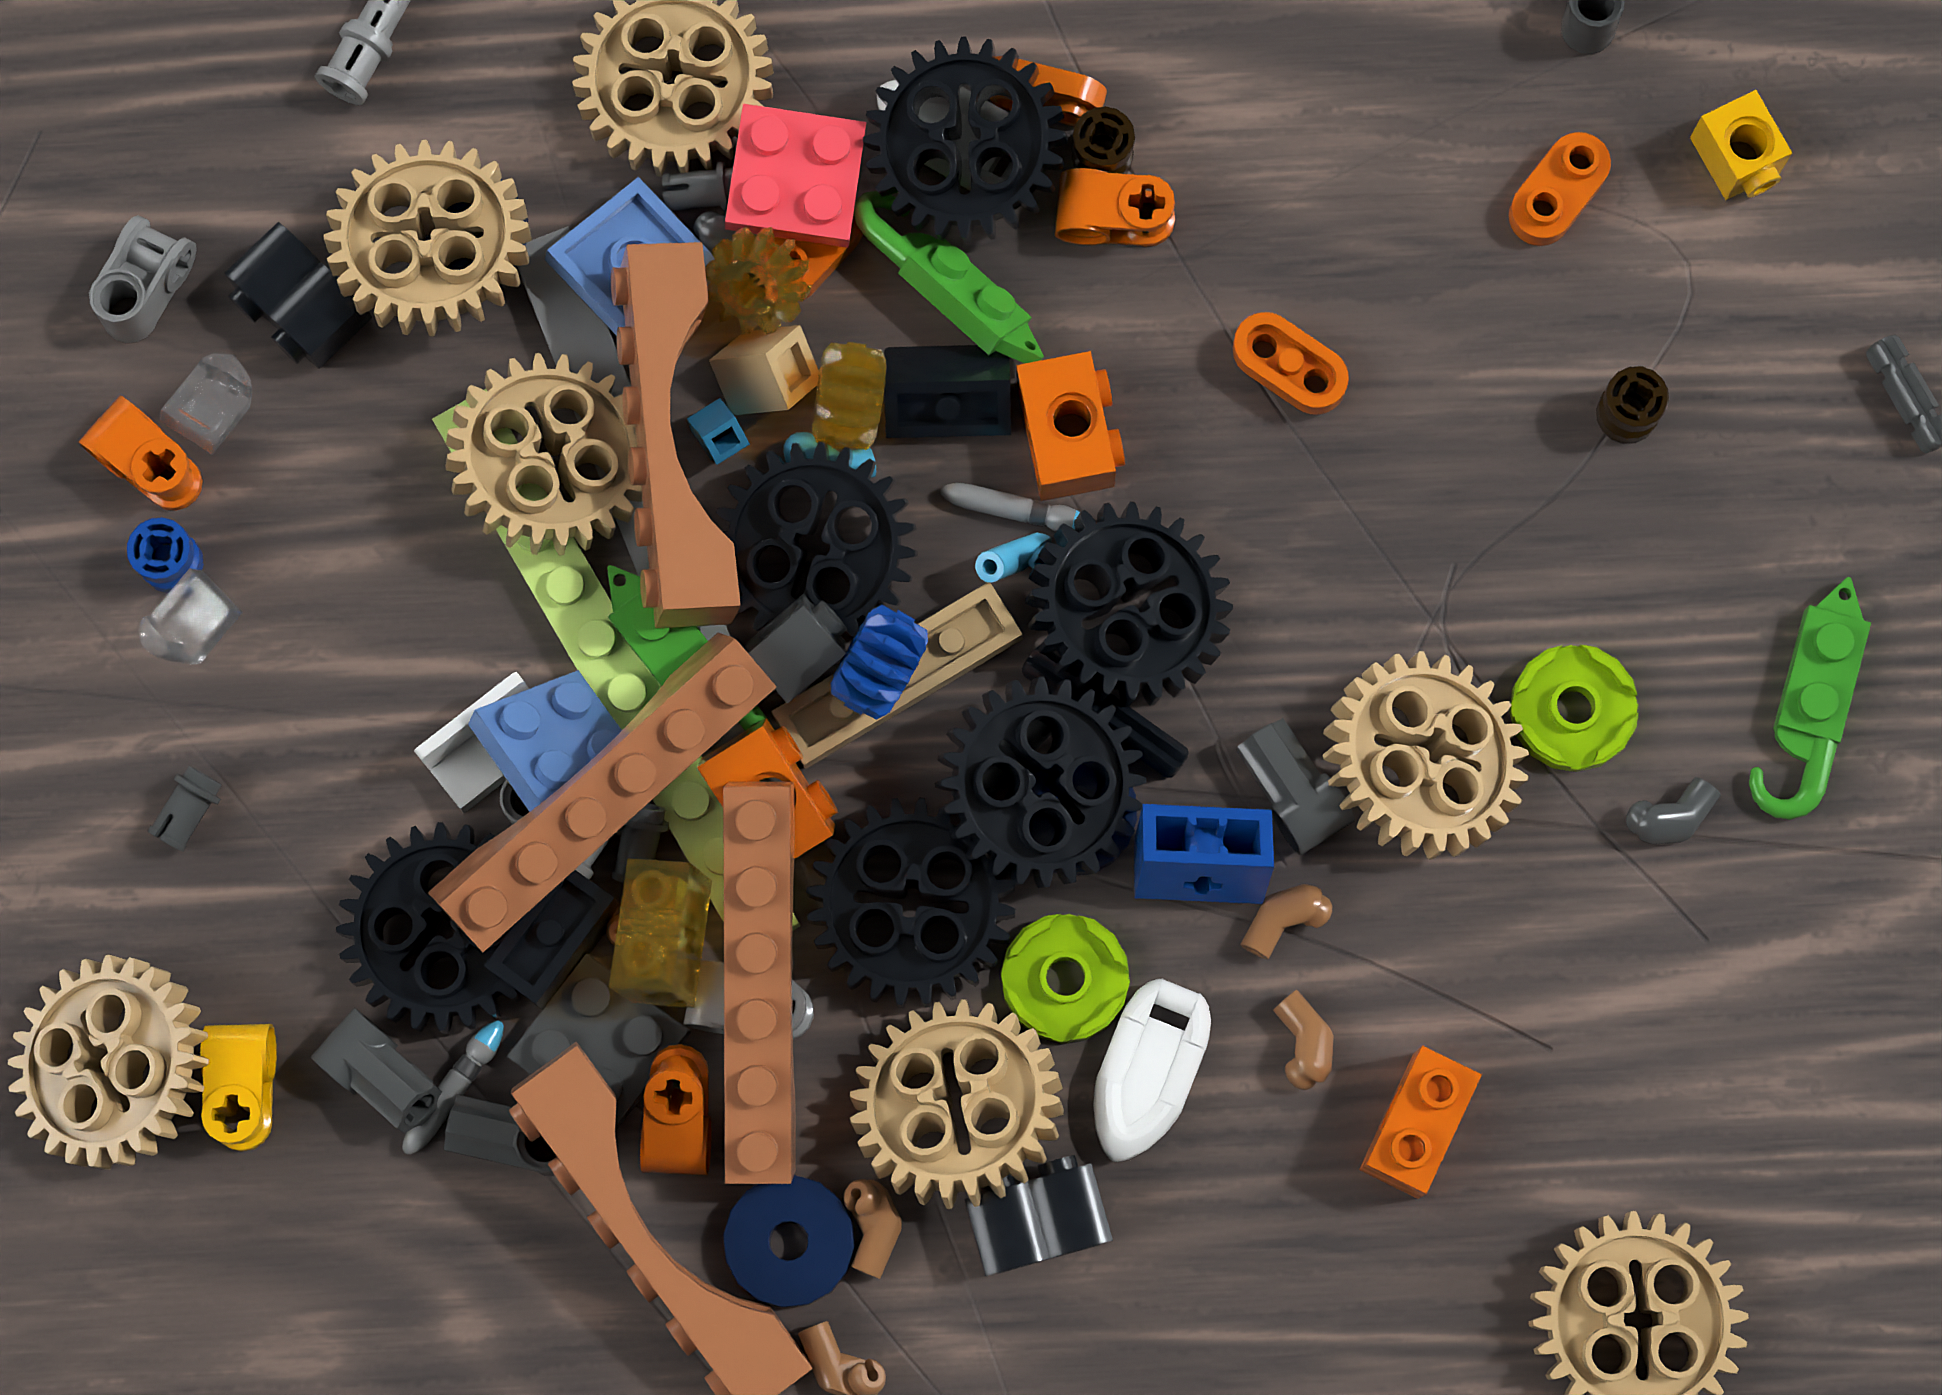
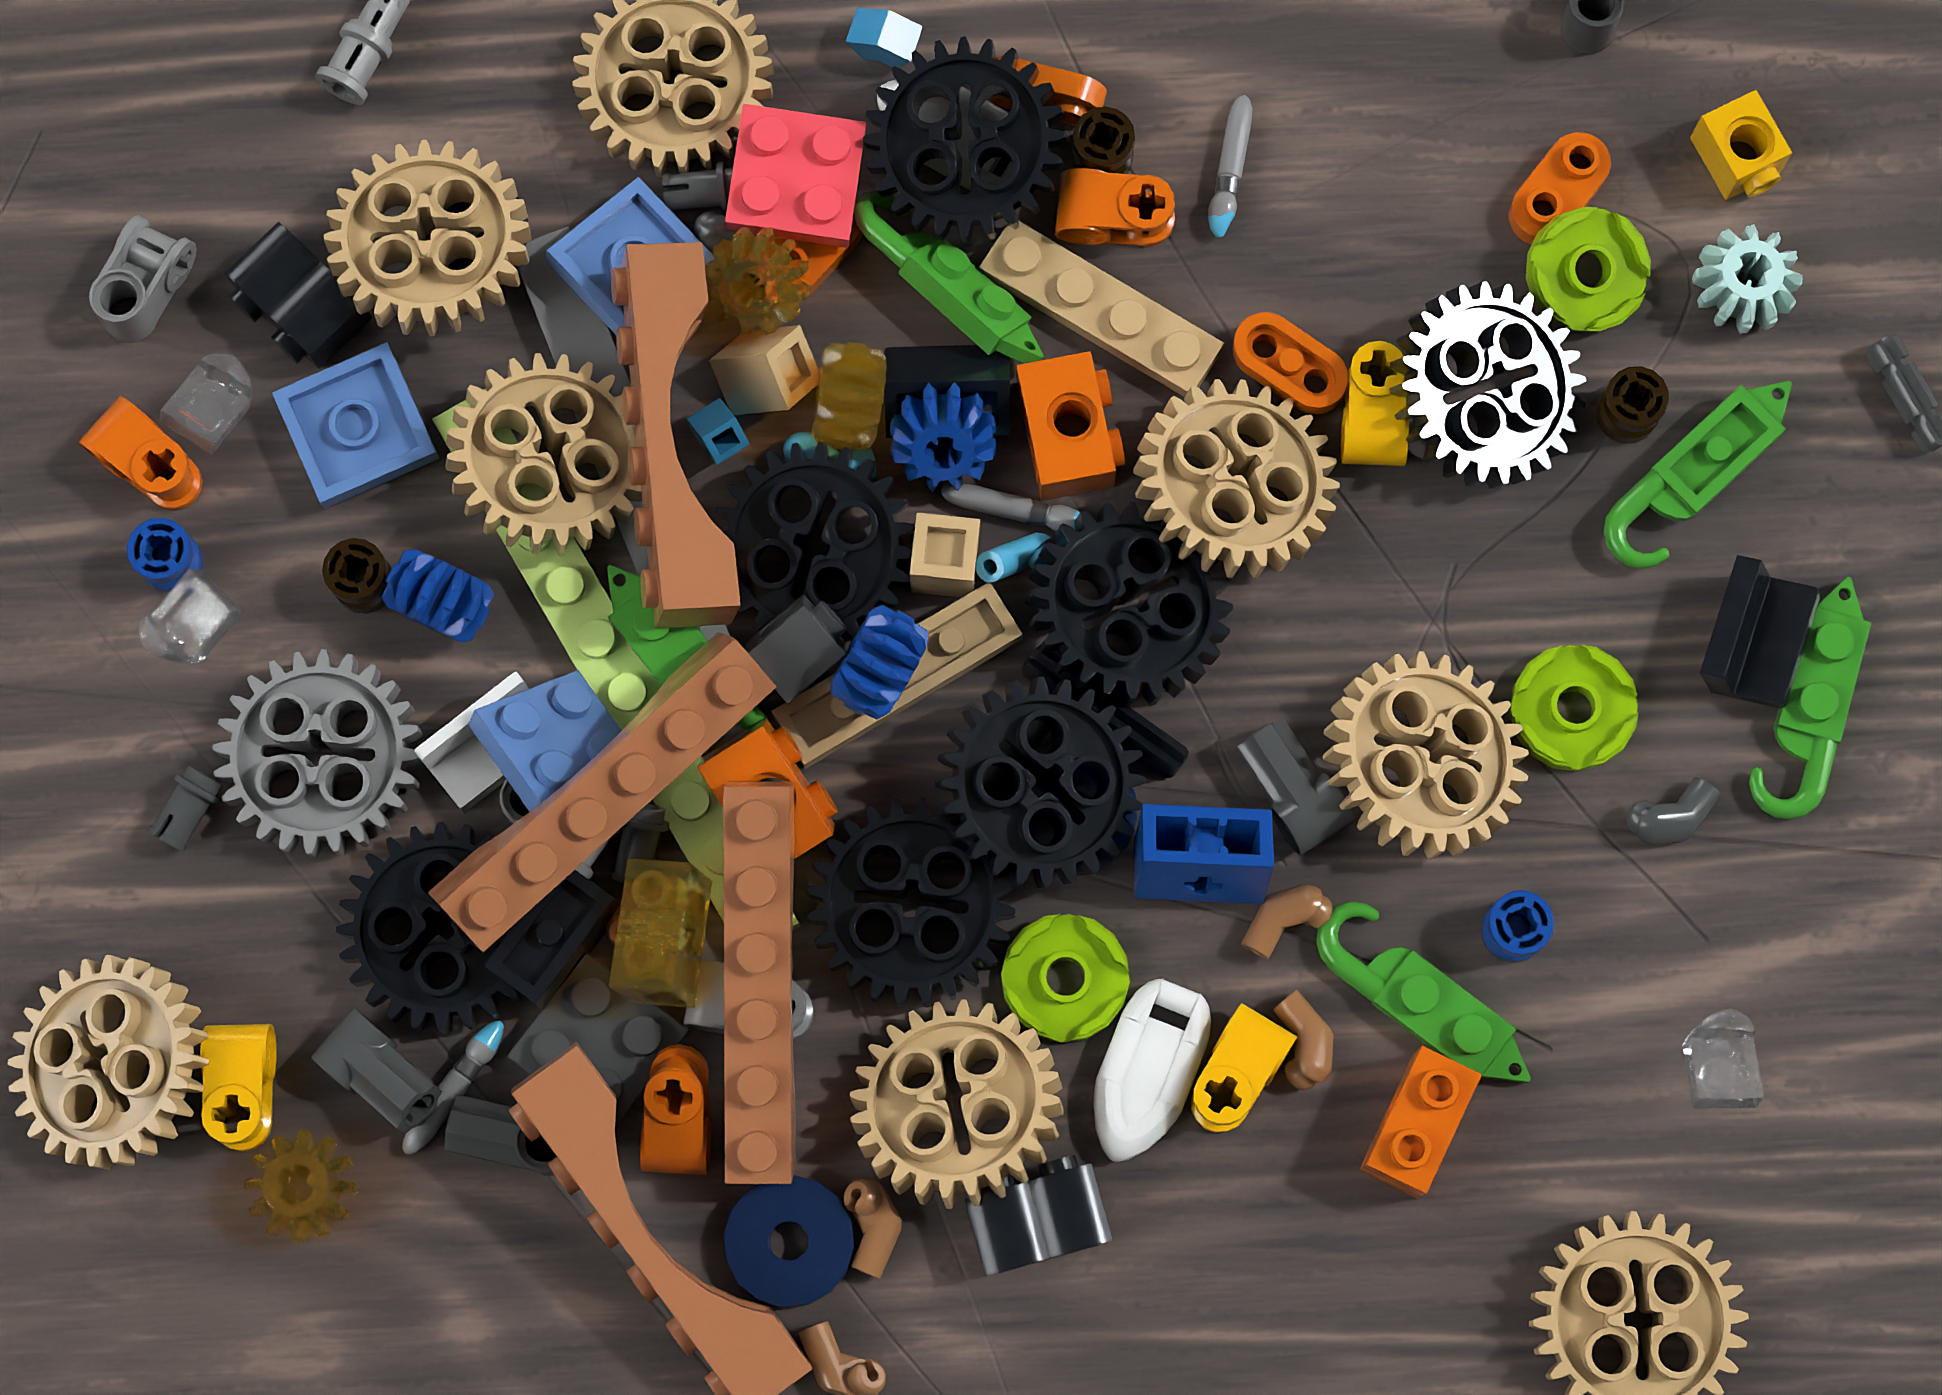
(279, 1194): none -> clear yellow gear
(312, 809): none -> light grey gear
(355, 425): none -> medium blue plate
(364, 585): none -> dark brown wheel
(437, 595): none -> blue gear
(883, 36): none -> dark azure piece
(924, 422): none -> blue gear
(944, 555): none -> tan panel
(1101, 308): none -> tan plate
(1231, 164): none -> light grey piece
(1236, 478): none -> tan gear
(1245, 1062): none -> yellow piece
(1368, 421): none -> yellow piece
(1424, 1001): none -> bright green plate
(1469, 329): none -> gear
(1512, 937): none -> blue wheel
(1553, 274): none -> lime tile
(1699, 466): none -> bright green plate
(1723, 1062): none -> clear plate
(1752, 257): none -> light aqua gear
(1759, 635): none -> black panel

